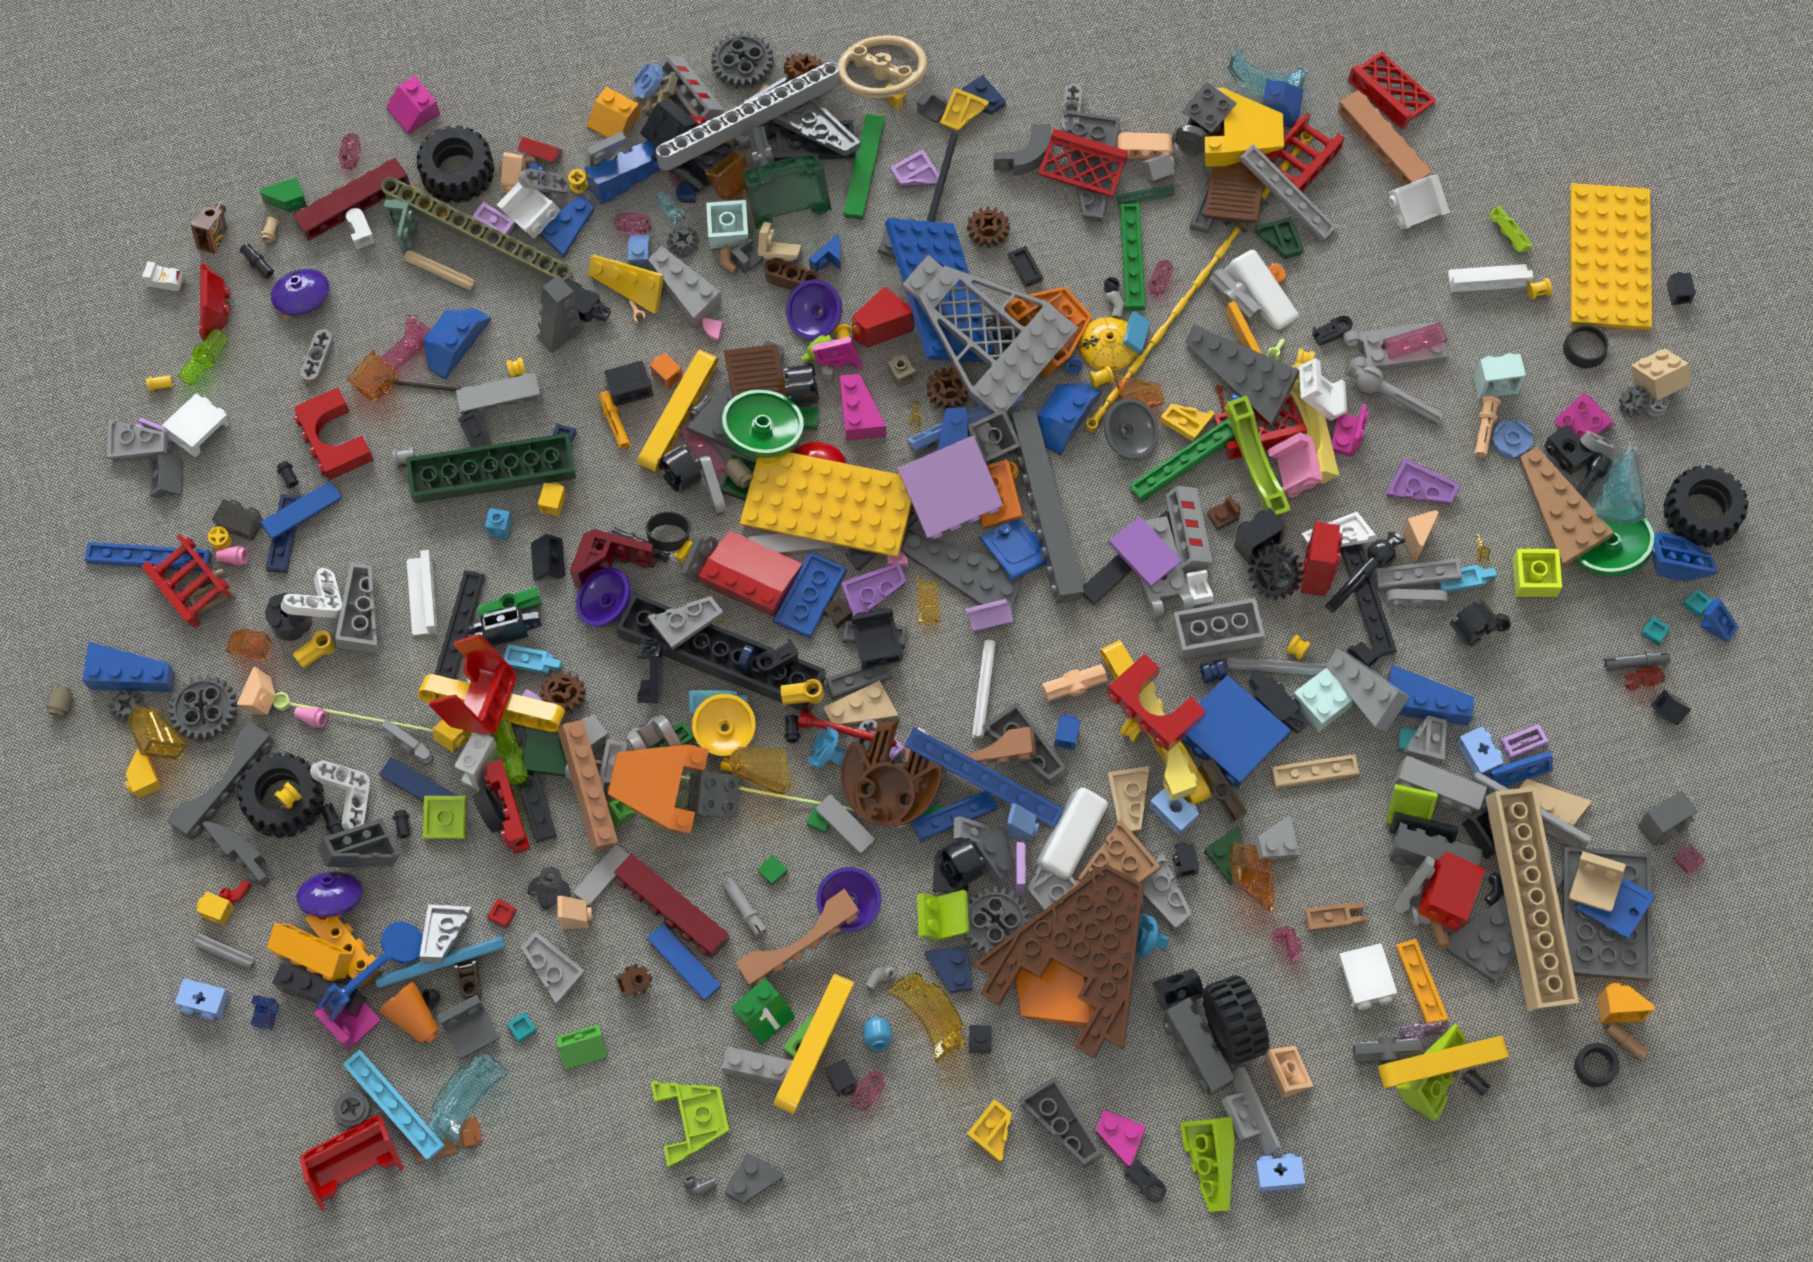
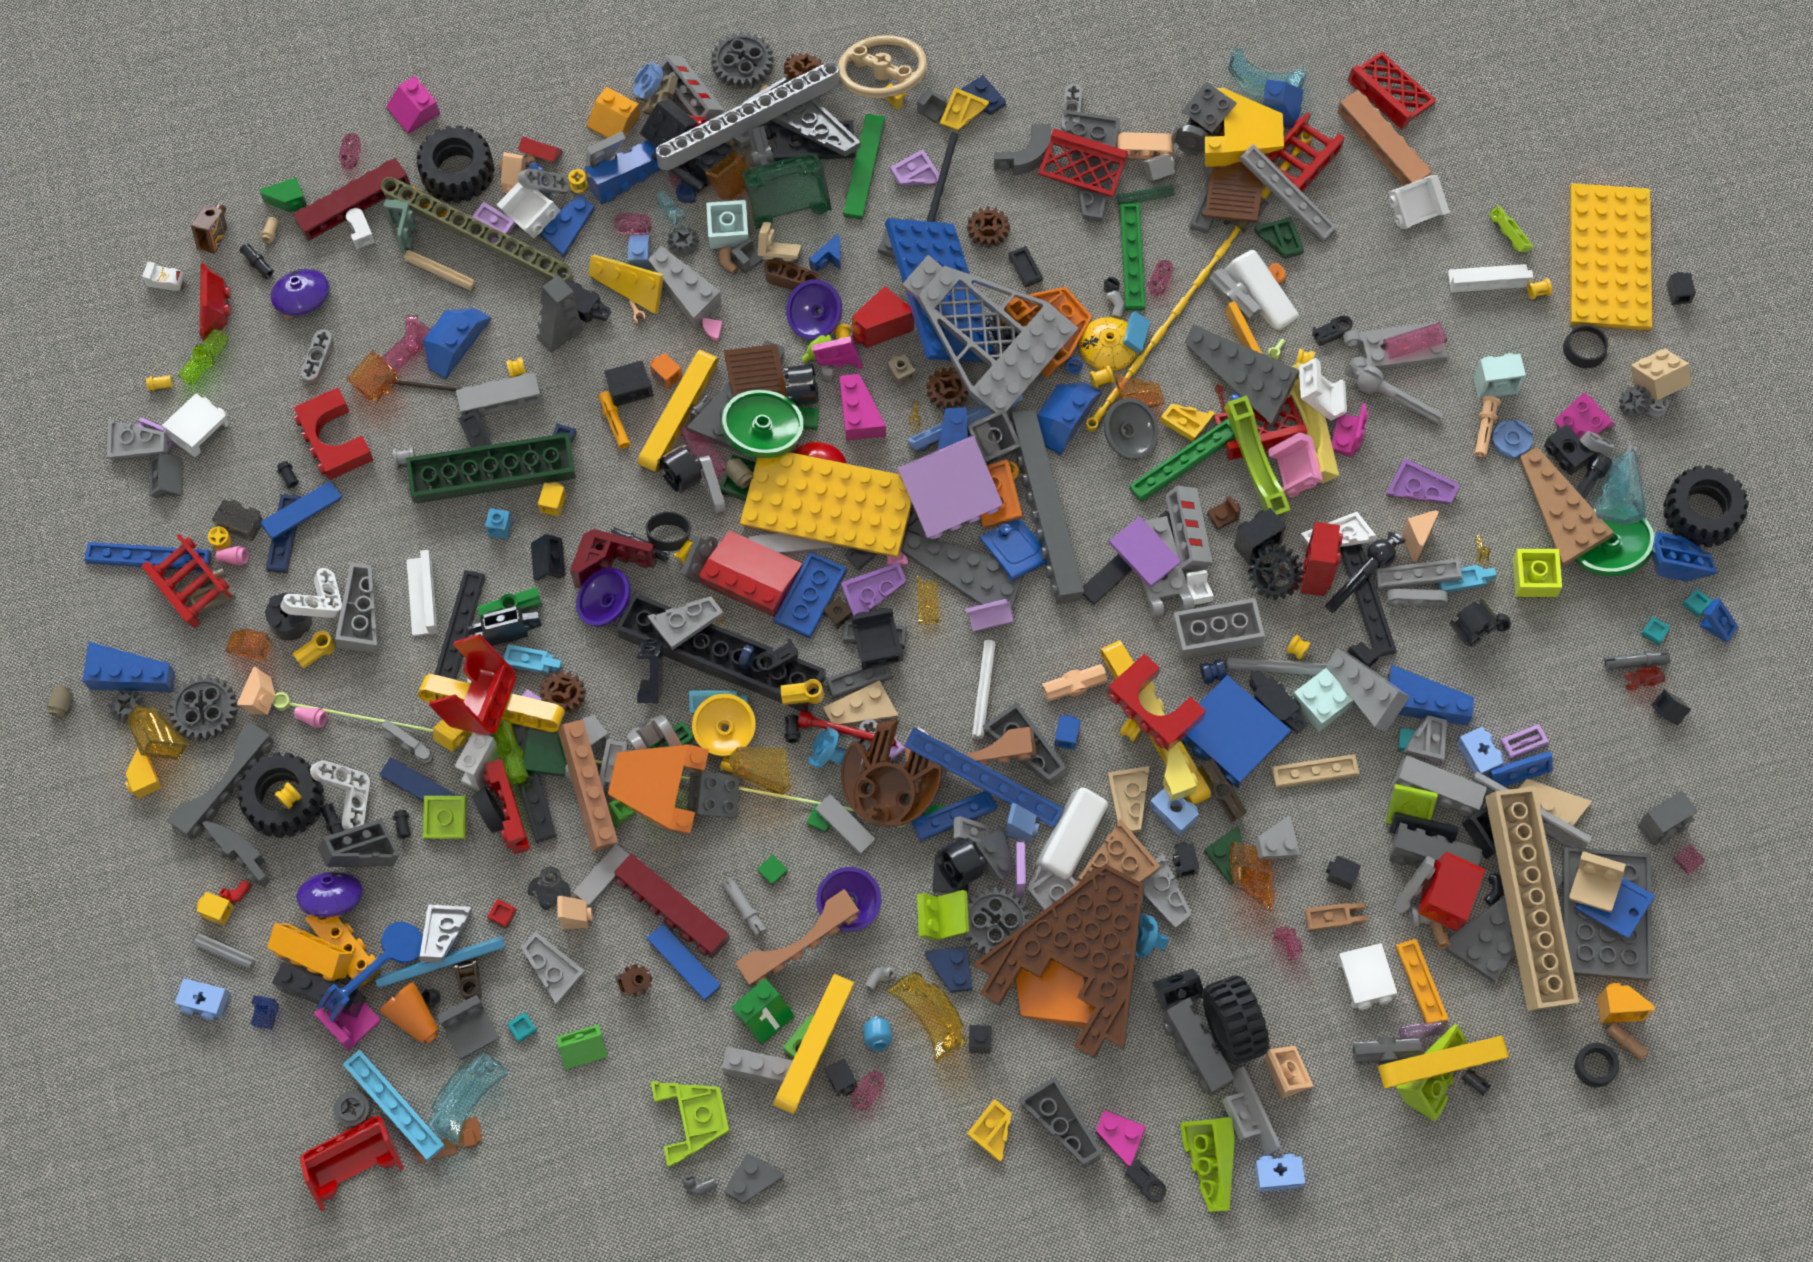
(1342, 872): none -> black brick

